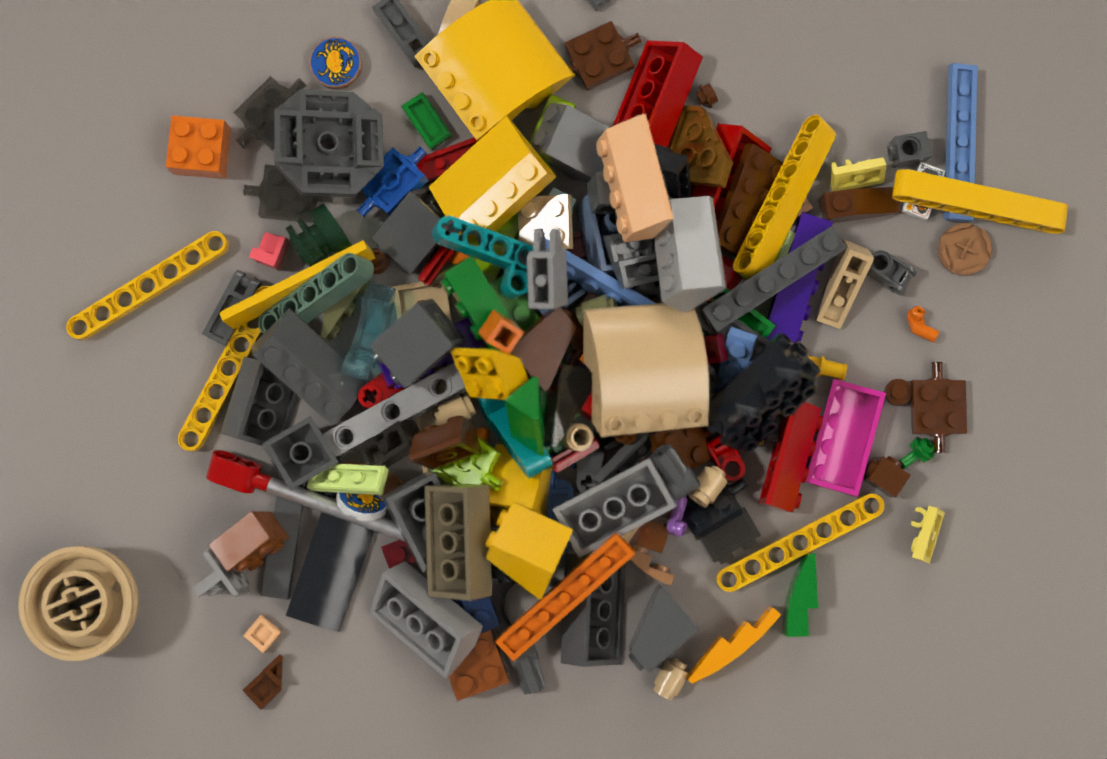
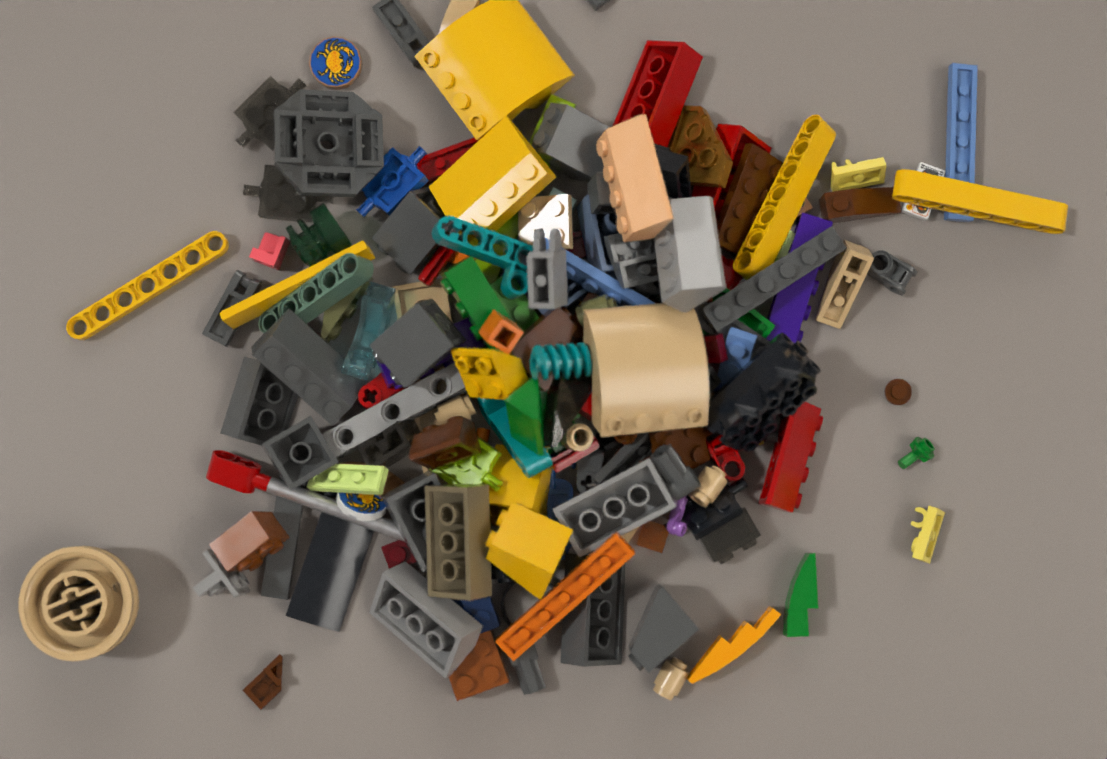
(198, 147): orange brick -> none
(218, 377): yellow beam -> none
(262, 633): light nougat tile -> none
(380, 262): reddish brown plate -> none
(426, 121): green tile -> none
(560, 358): none -> teal piece
(600, 55): reddish brown plate -> none
(642, 560): medium nougat slope -> none
(707, 95): reddish brown plate -> none
(813, 542): yellow beam -> none
(830, 368): yellow axle -> none
(845, 437): dark pink slope -> none
(886, 475): reddish brown brick -> none
(917, 324): orange arm -> none
(919, 145): dark grey brick -> none
(938, 407): reddish brown plate -> none
(964, 249): medium nougat tile -> none

